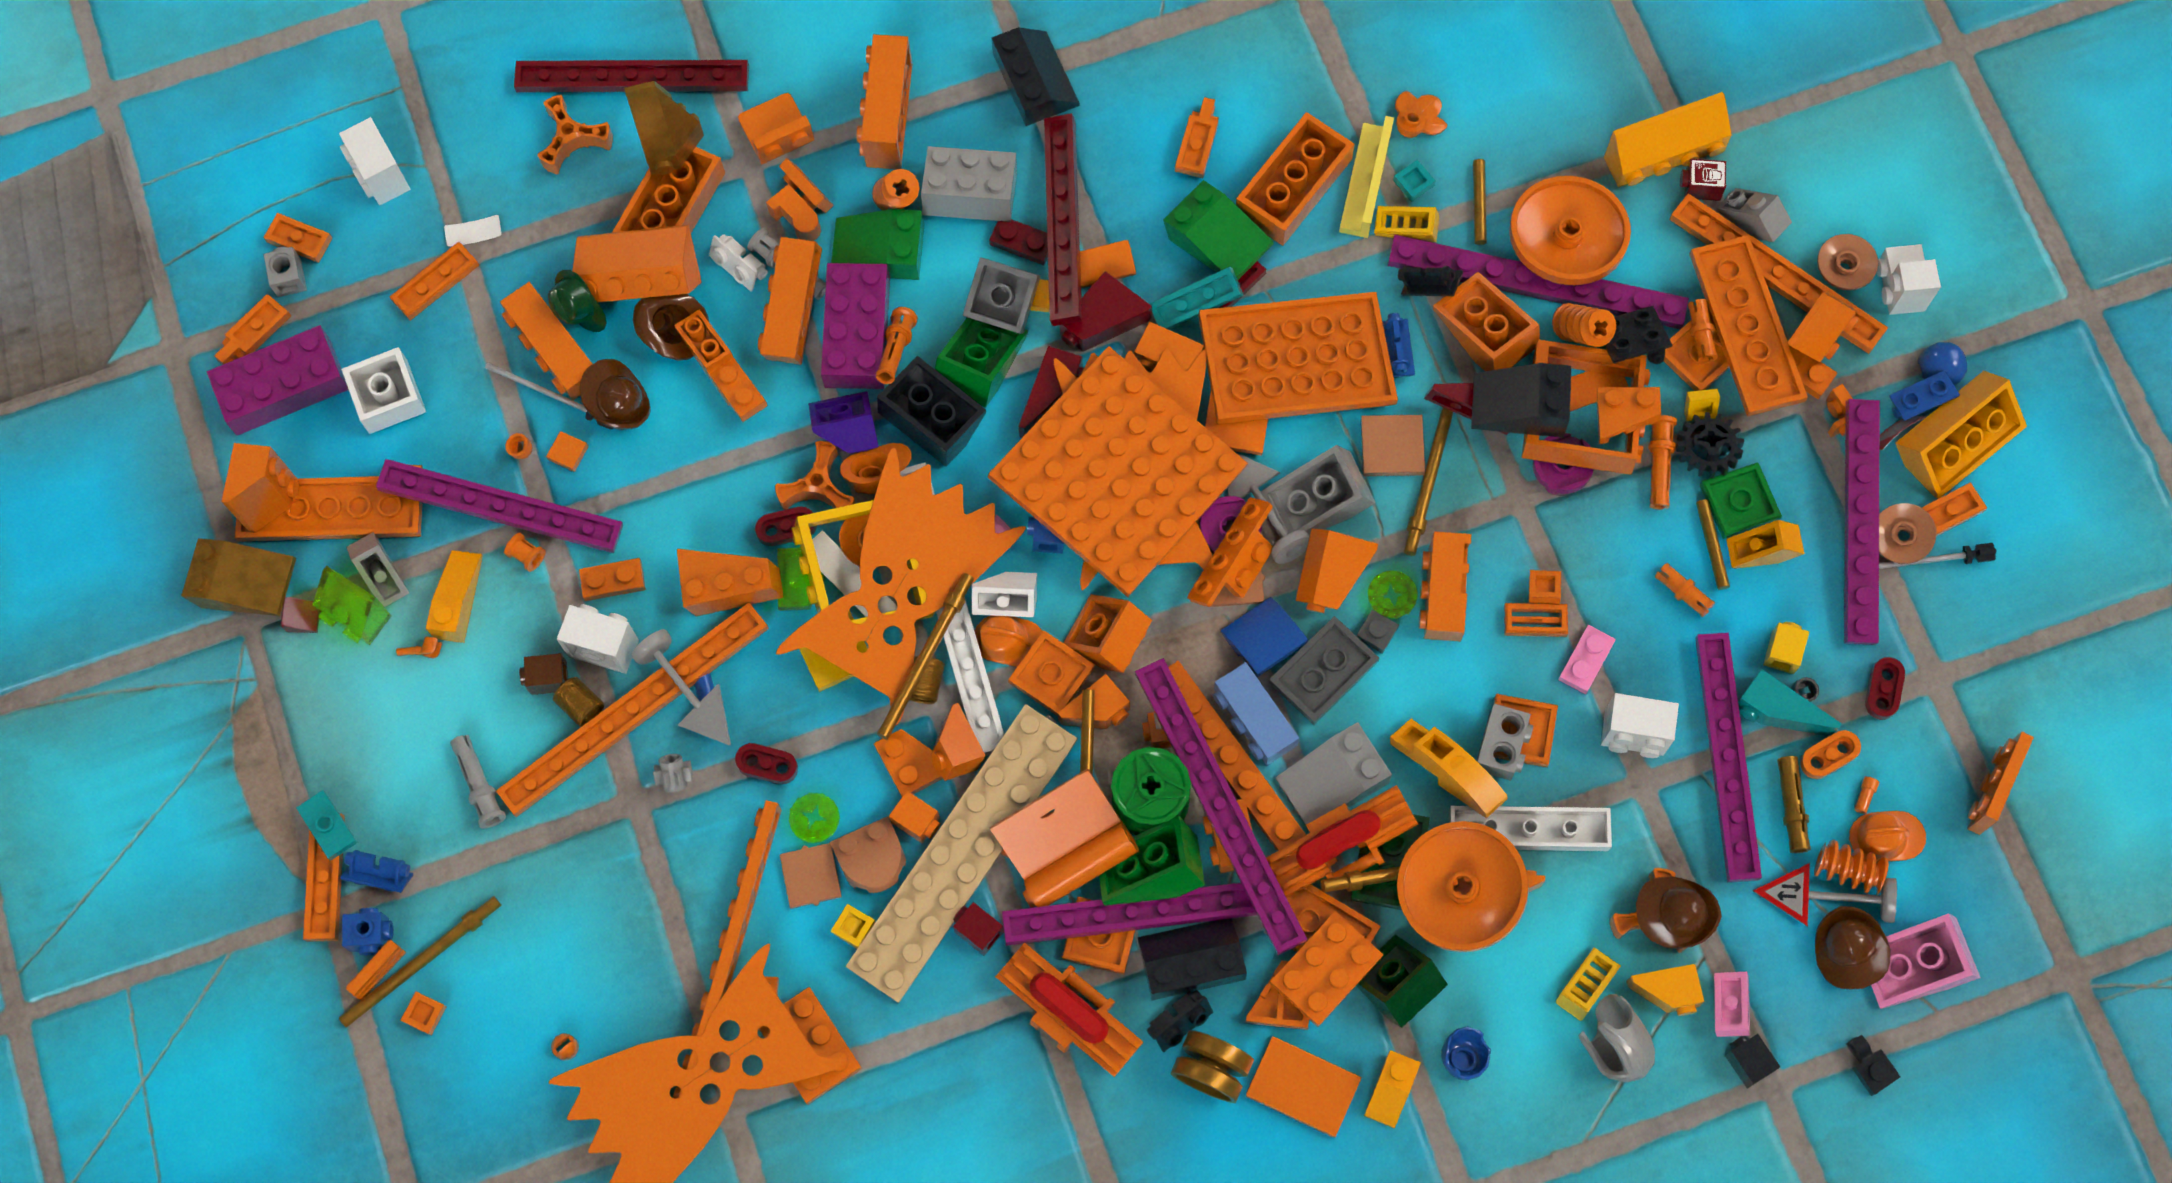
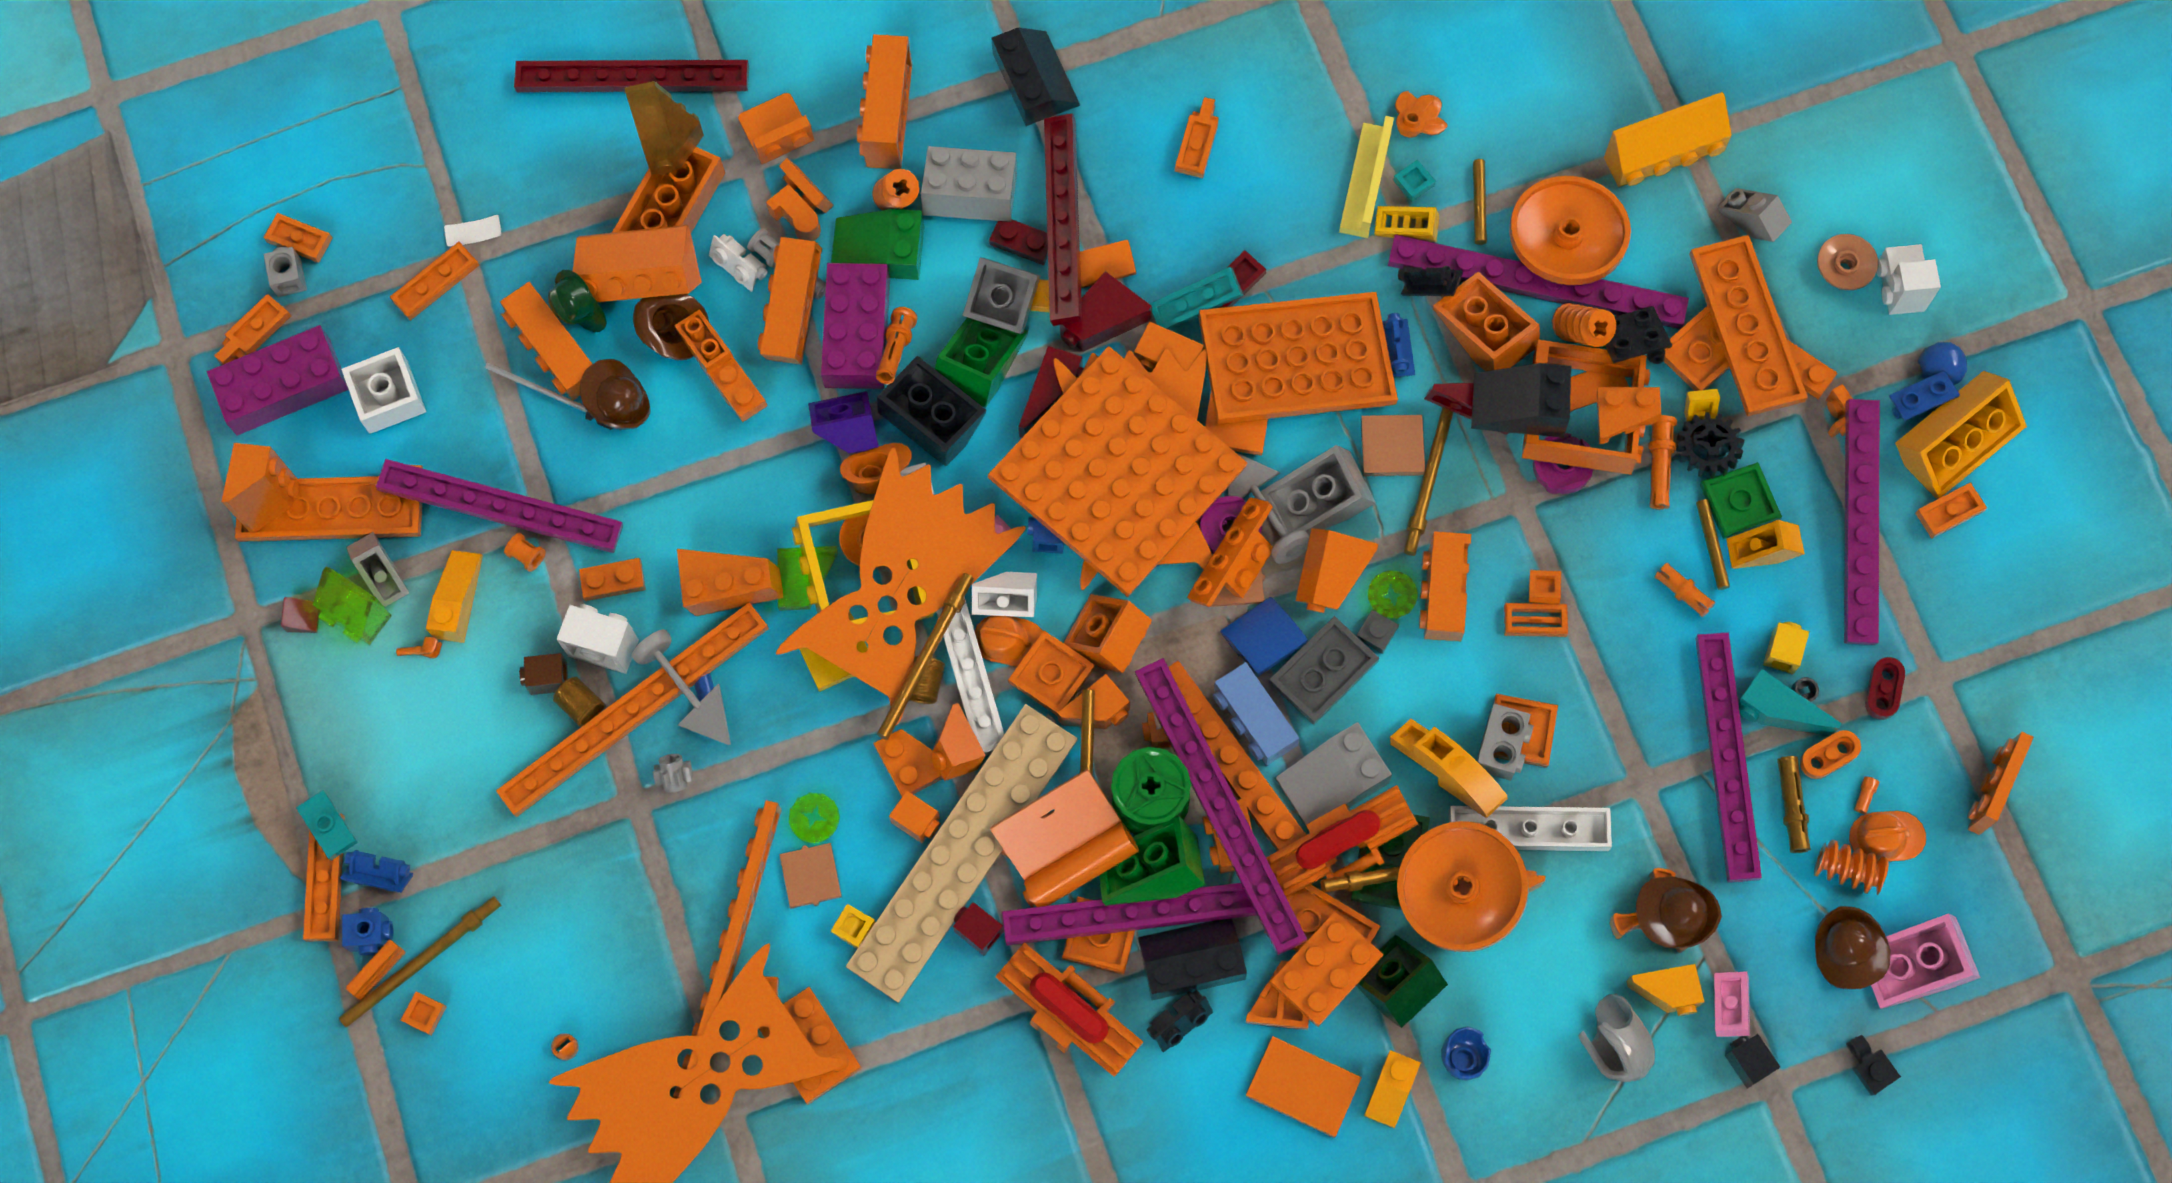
(238, 578): pearl gold slope -> none
(372, 162): white brick -> none
(481, 793): light grey pin -> none
(514, 446): orange hinge -> none
(567, 451): orange tile -> none
(570, 135): orange piece -> none
(768, 762): dark red plate -> none
(783, 522): dark red plate -> none
(816, 483): orange piece -> none
(842, 571): white sticker -> none
(871, 856): nougat slope -> none
(1212, 1066): pearl gold wheel -> none
(1216, 231): green slope -> none
(1295, 178): orange brick -> none
(1576, 1000): yellow slope -> none
(1587, 659): bright pink plate -> none
(1639, 725): white brick -> none
(1702, 330): orange pin -> none
(1704, 179): dark red brick -> none
(1778, 271): orange plate -> none
(1792, 895): light grey piece -> none
(1823, 327): orange slope -> none
(1891, 432): sticker -> none
(1916, 523): nougat dish -> none
(1982, 553): piece -> none

